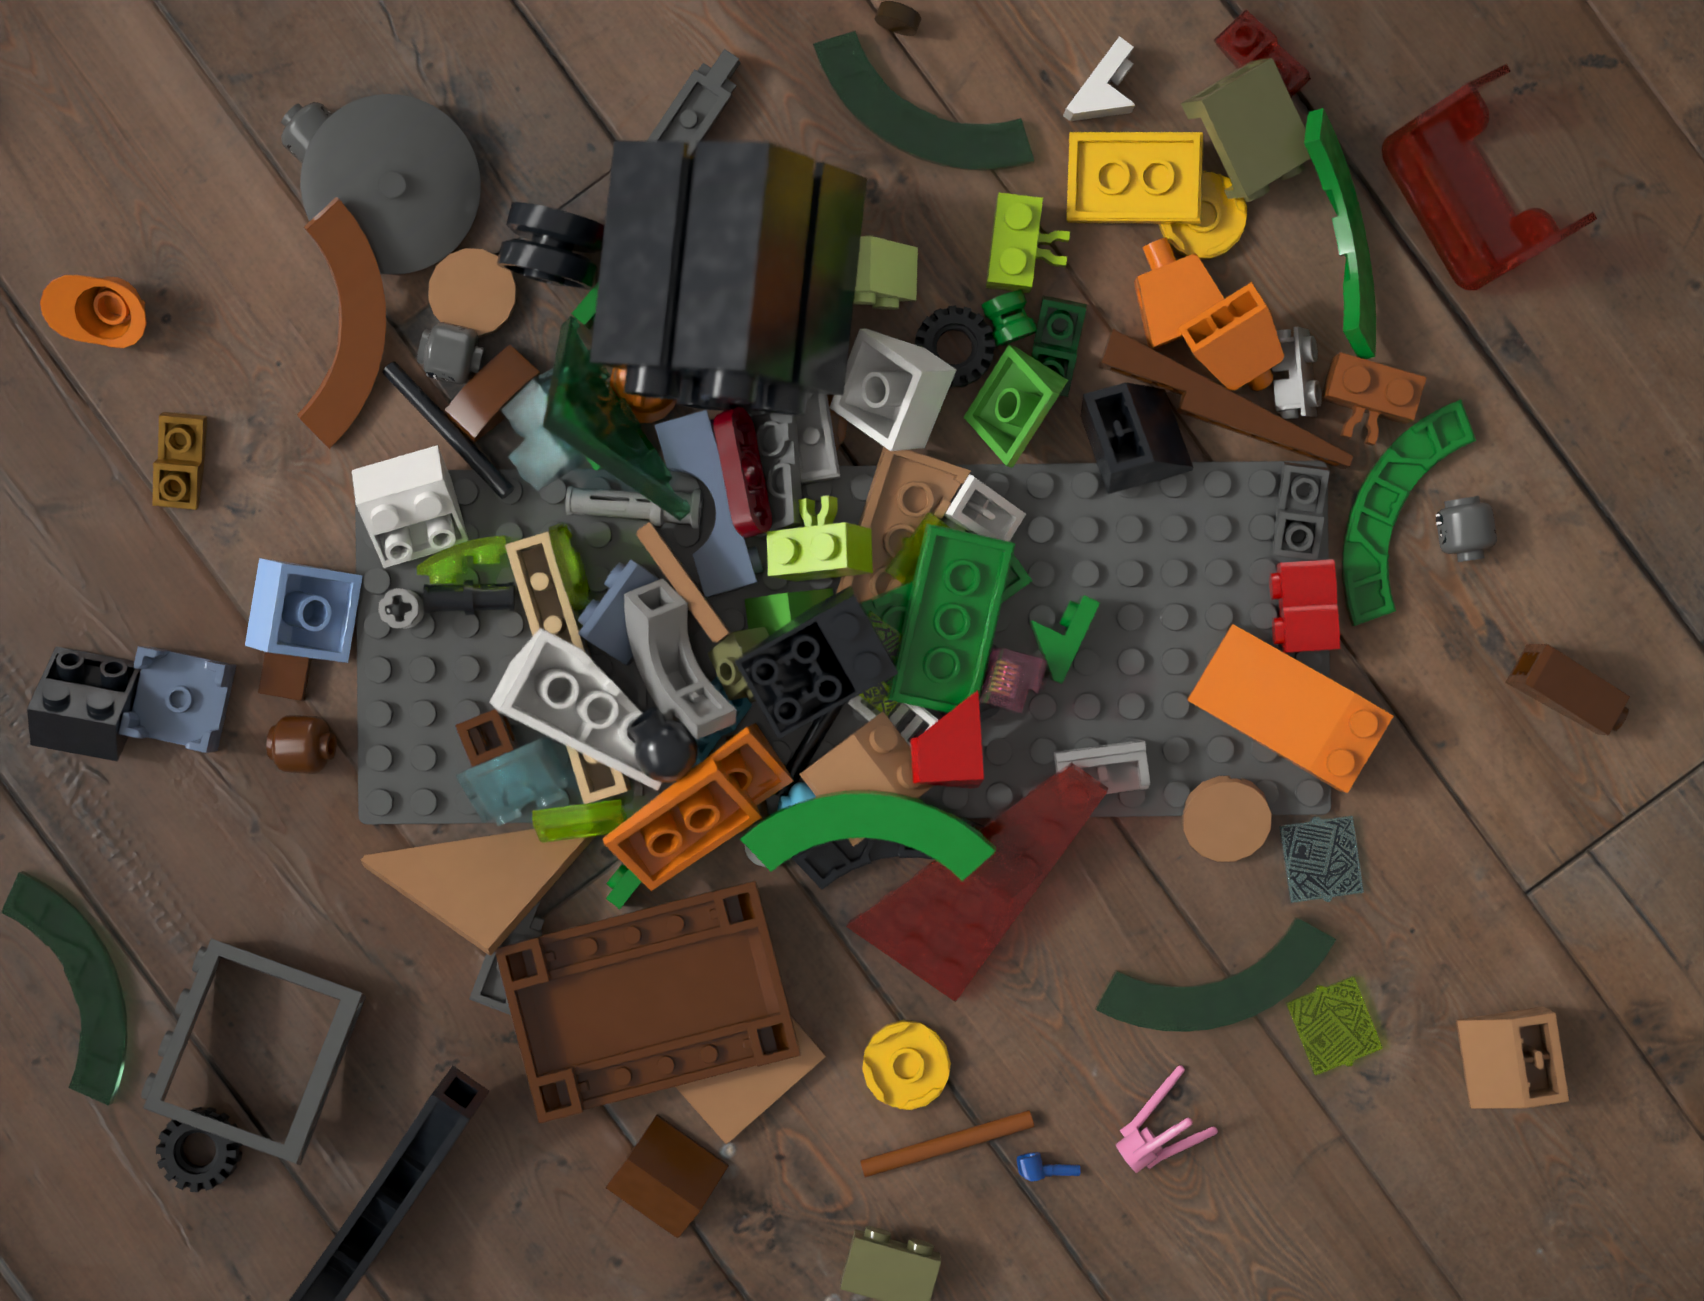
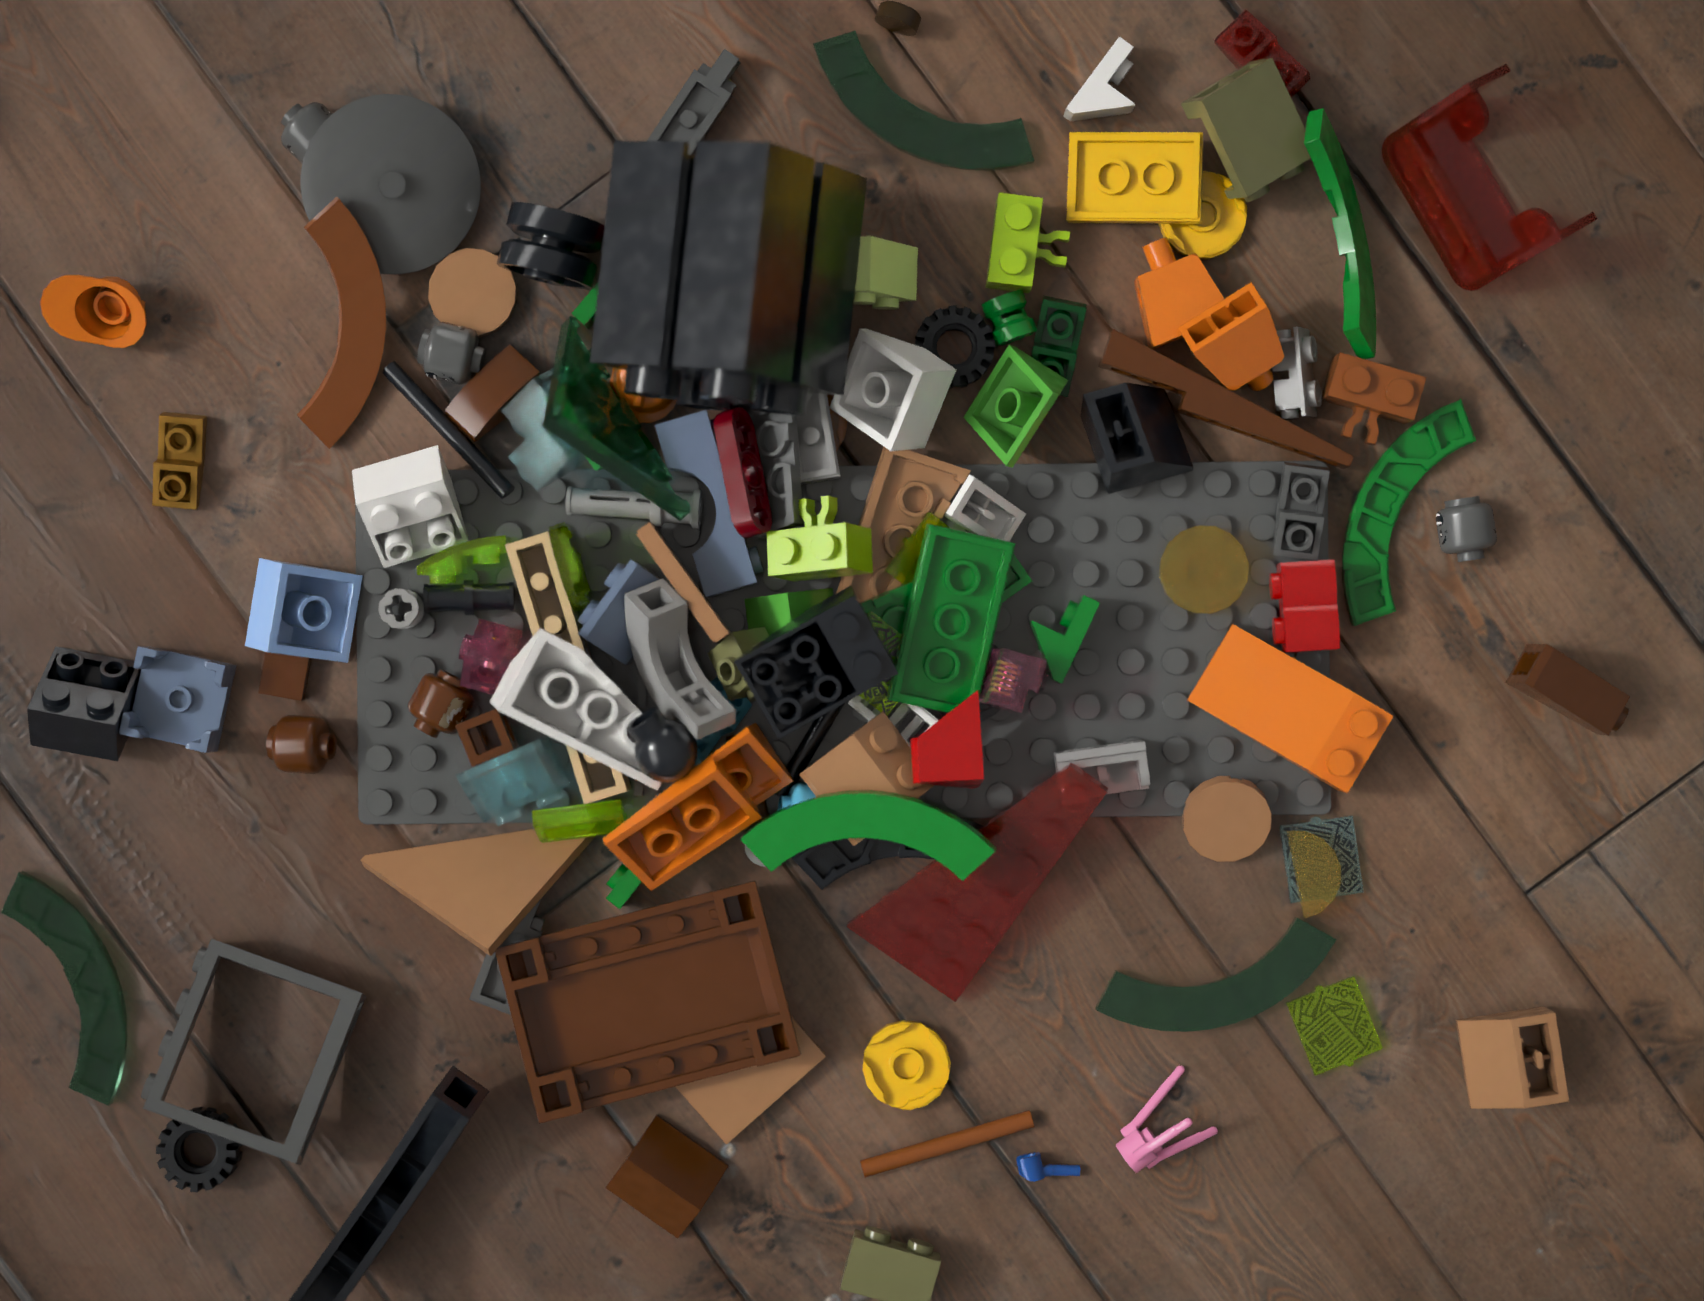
(440, 703): none -> reddish brown head
(488, 649): none -> clear pink brick
(1203, 569): none -> clear yellow tile
(1315, 871): none -> clear yellow tile

